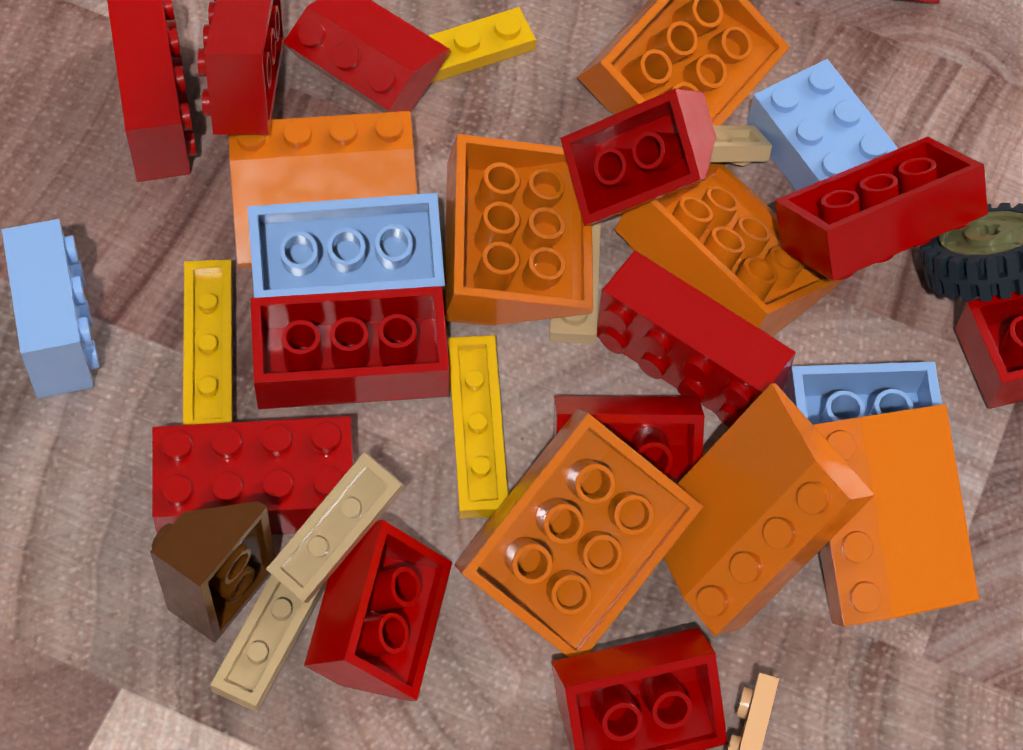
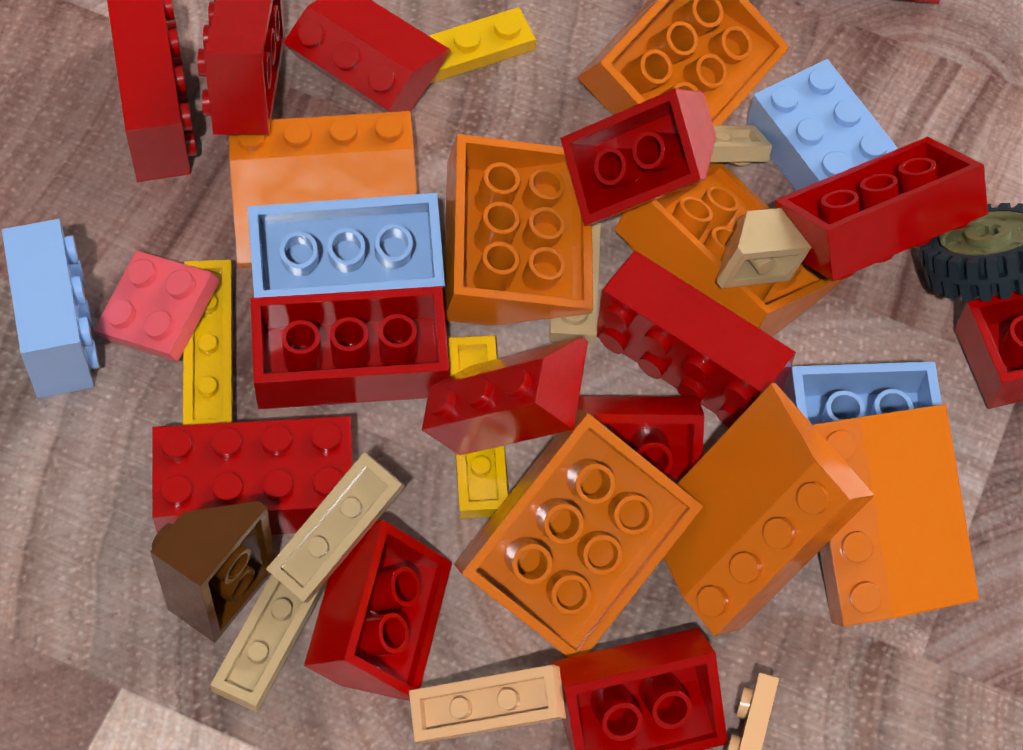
(156, 305): none -> coral plate
(487, 704): none -> light nougat plate
(508, 399): none -> red slope
(762, 250): none -> tan slope

